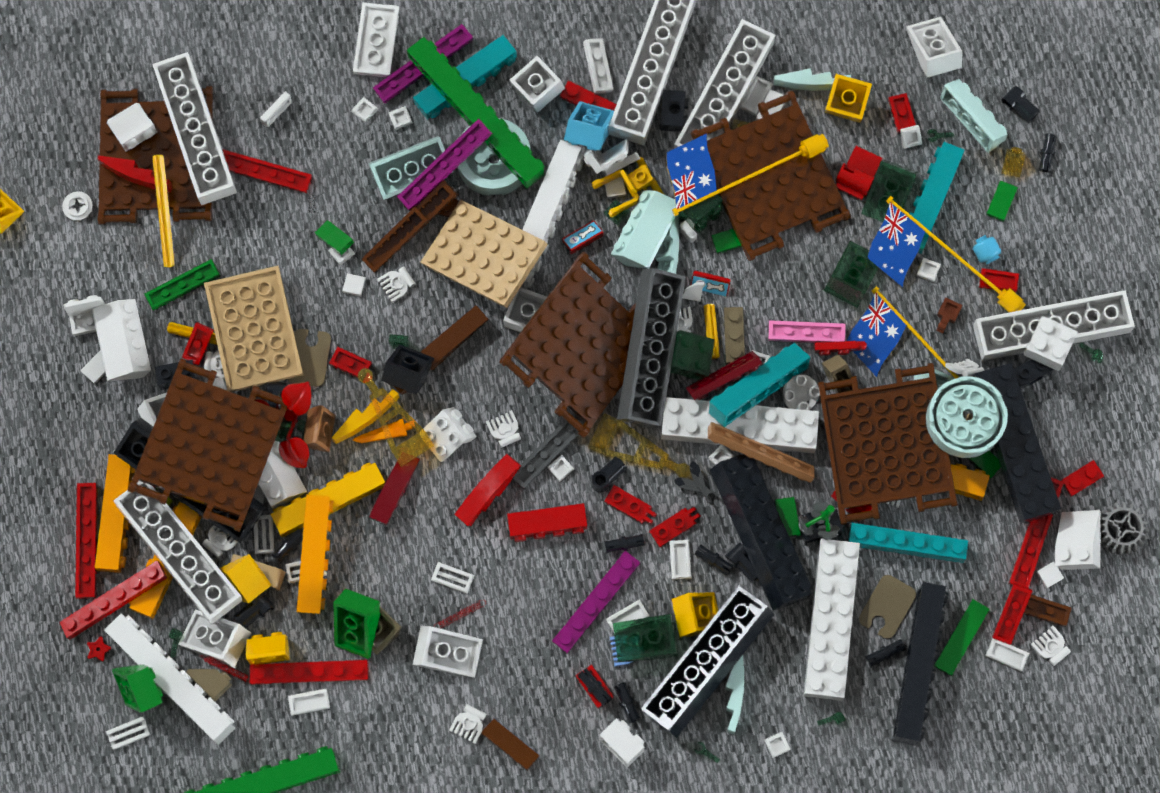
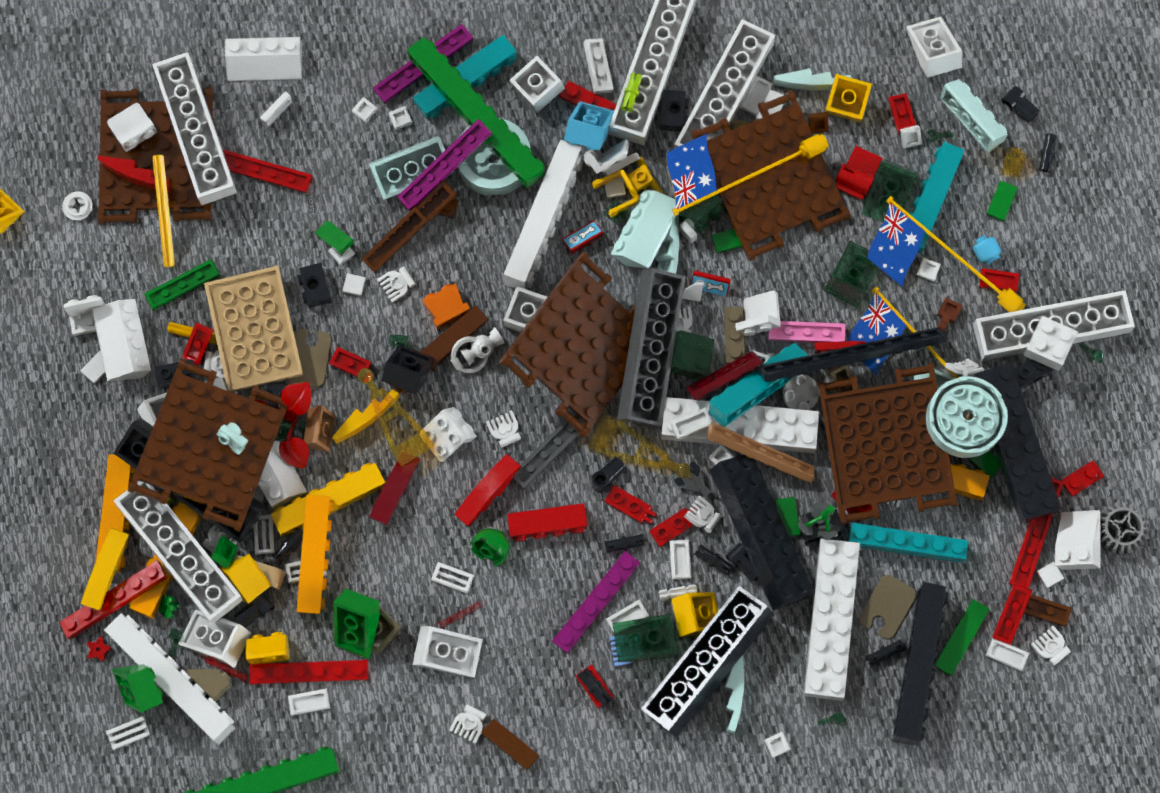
(86, 540): red plate -> none
(105, 568): none -> yellow slope
(168, 606): none -> green plant
(224, 552): none -> green tile
(231, 436): none -> light aqua plate
(263, 59): none -> white slope
(314, 274): none -> black brick
(376, 40): white plate -> none
(396, 429): light orange bar -> none
(445, 306): none -> orange hips
(481, 347): none -> white piece
(484, 253): tan plate -> none
(489, 542): none -> green cylinder
(560, 468): white tile -> none
(622, 742): white brick -> none
(627, 702): black pin -> none
(631, 92): none -> lime pin
(675, 592): none -> white axle
(691, 424): none -> white tile
(704, 516): none -> white piece
(707, 753): clear green hand -> none
(711, 328): yellow axle -> none
(760, 314): none -> white bracket
(818, 122): none -> reddish brown plate
(851, 354): none -> black plate

